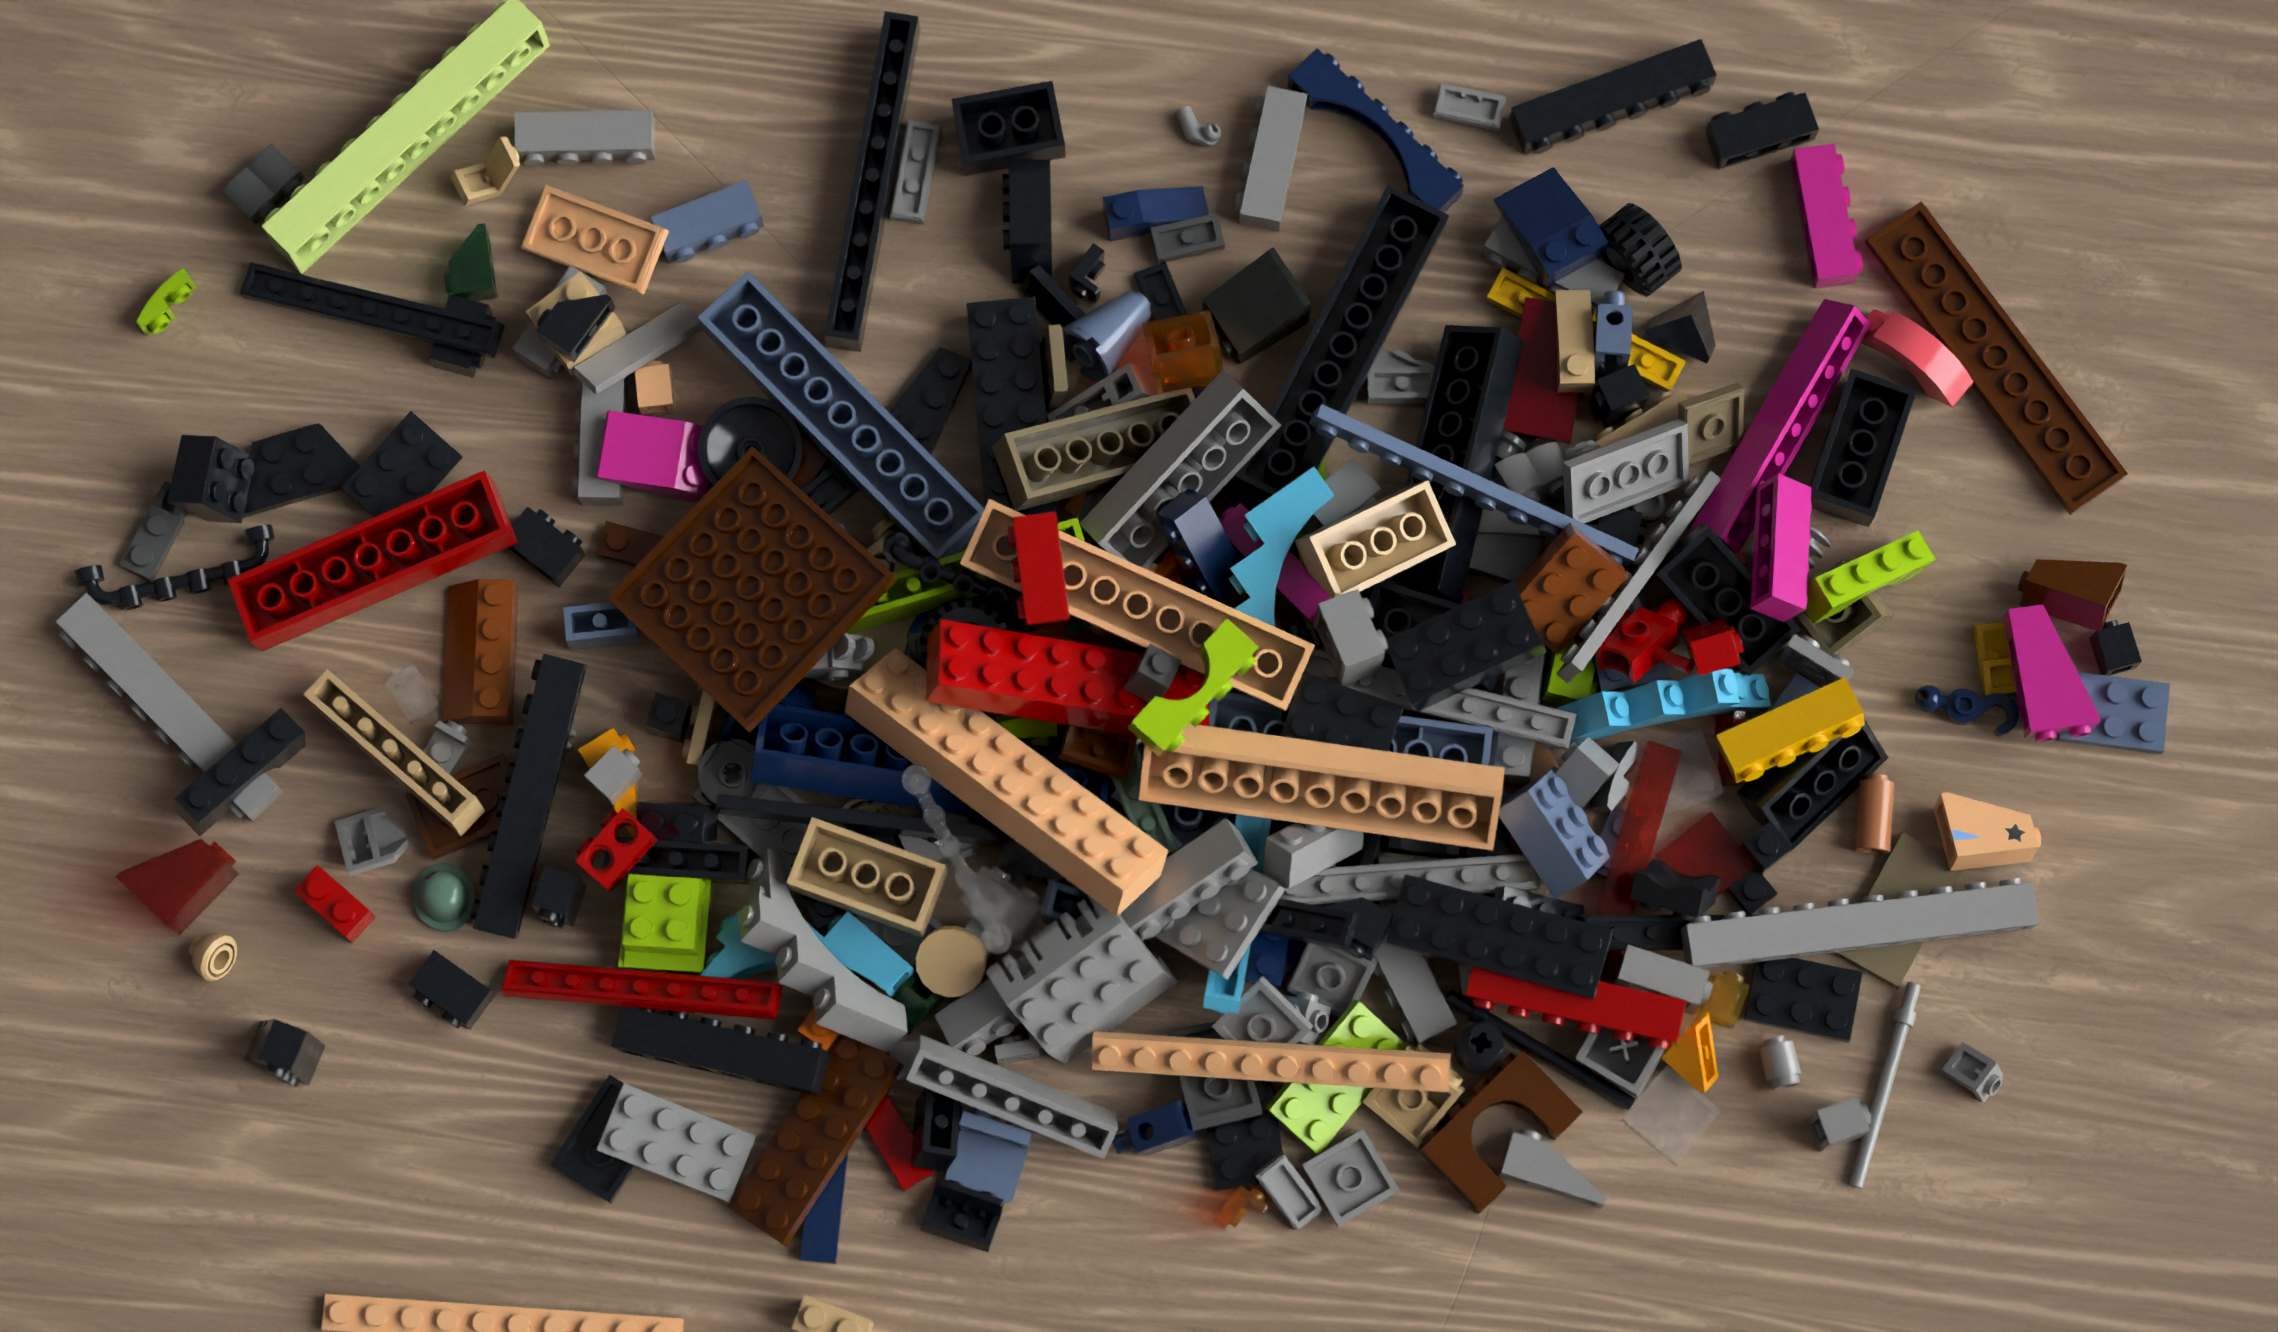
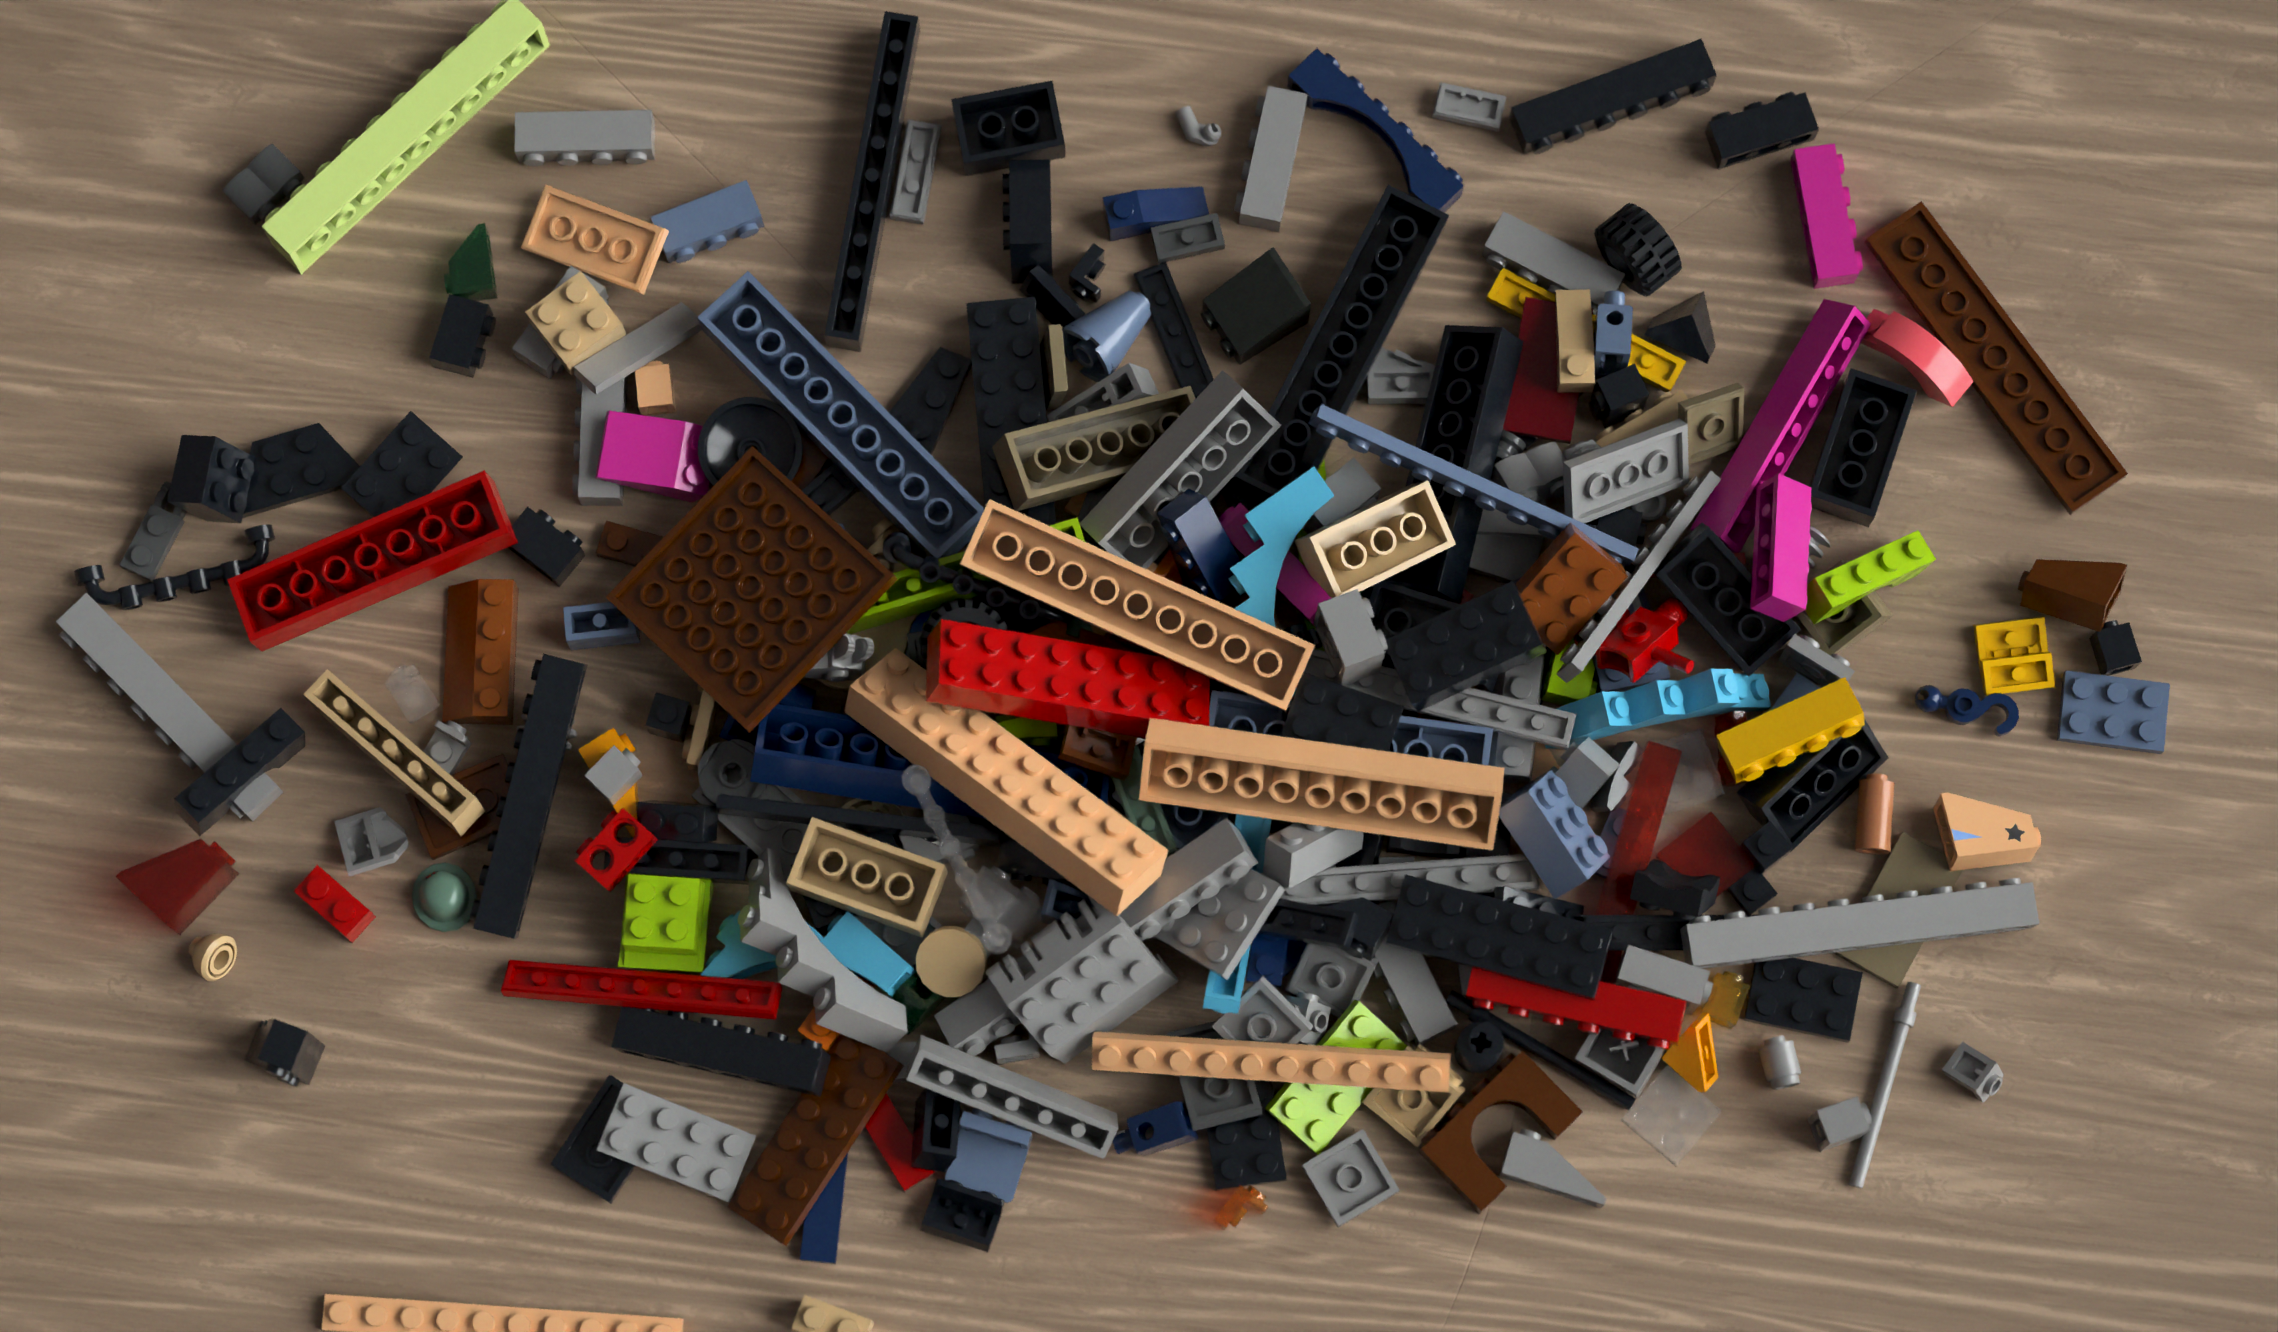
(156, 313): lime slope -> none
(372, 310): black tile -> none
(451, 990): black brick -> none
(487, 178): tan bracket -> none
(558, 897): black piece -> none
(574, 324): black slope -> none
(1039, 569): red brick -> none
(1152, 673): dark grey brick -> none
(1164, 720): lime arch -> none
(1183, 351): clear orange brick -> none
(1288, 1191): light grey tile -> none
(1552, 226): dark blue slope -> none
(1713, 646): red brick -> none
(2045, 679): dark pink slope -> none

